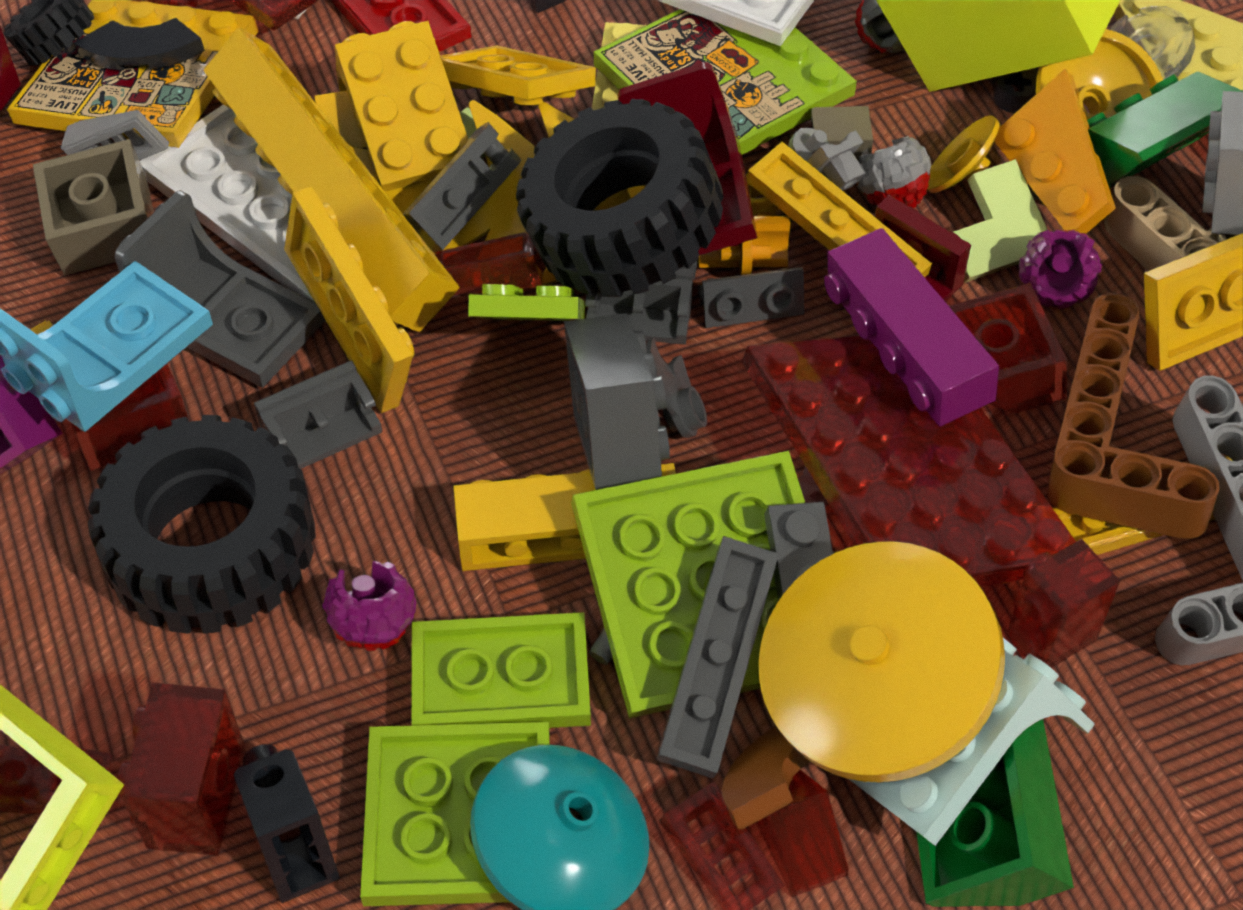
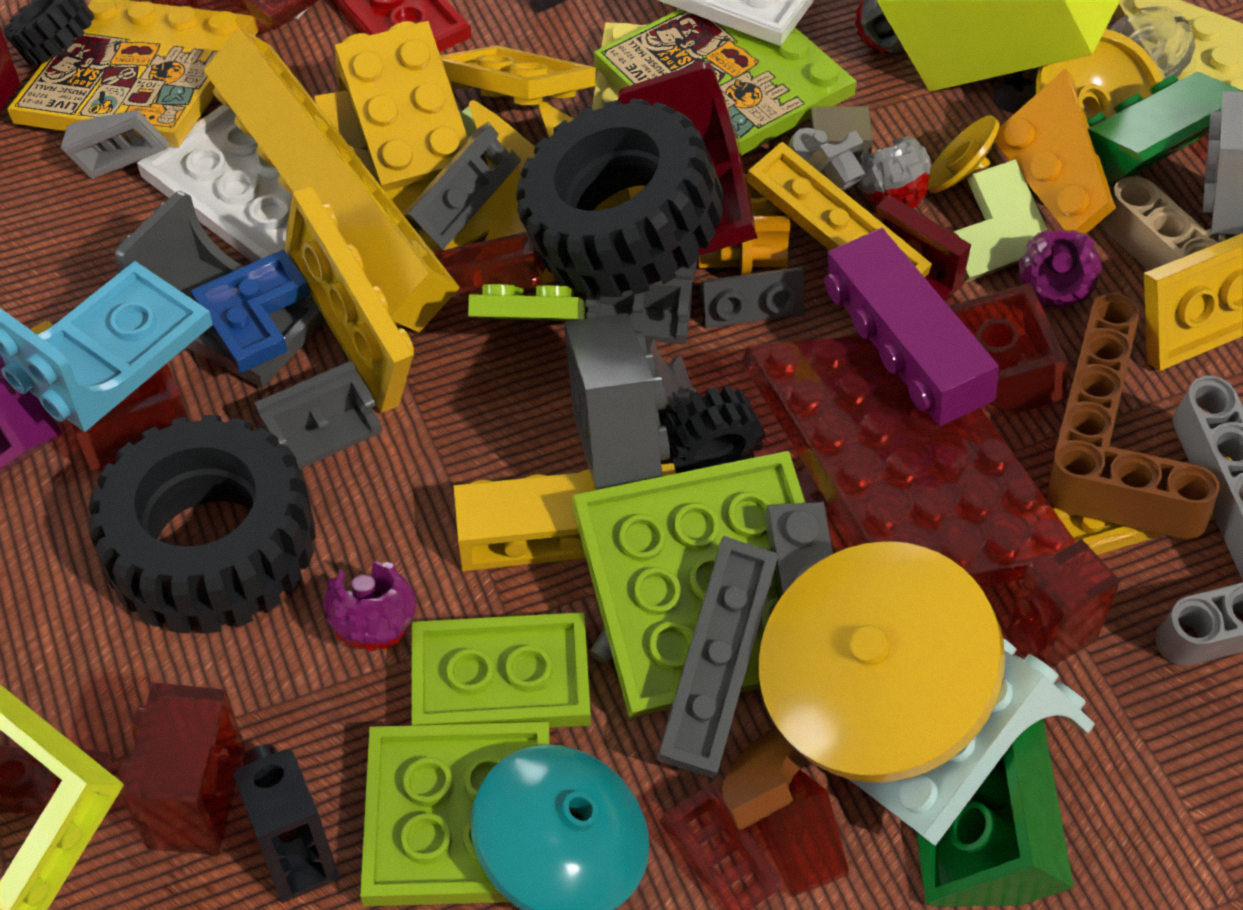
(91, 203): dark tan brick -> none
(154, 45): black tile -> none
(242, 307): none -> blue plate
(713, 430): none -> black tyre

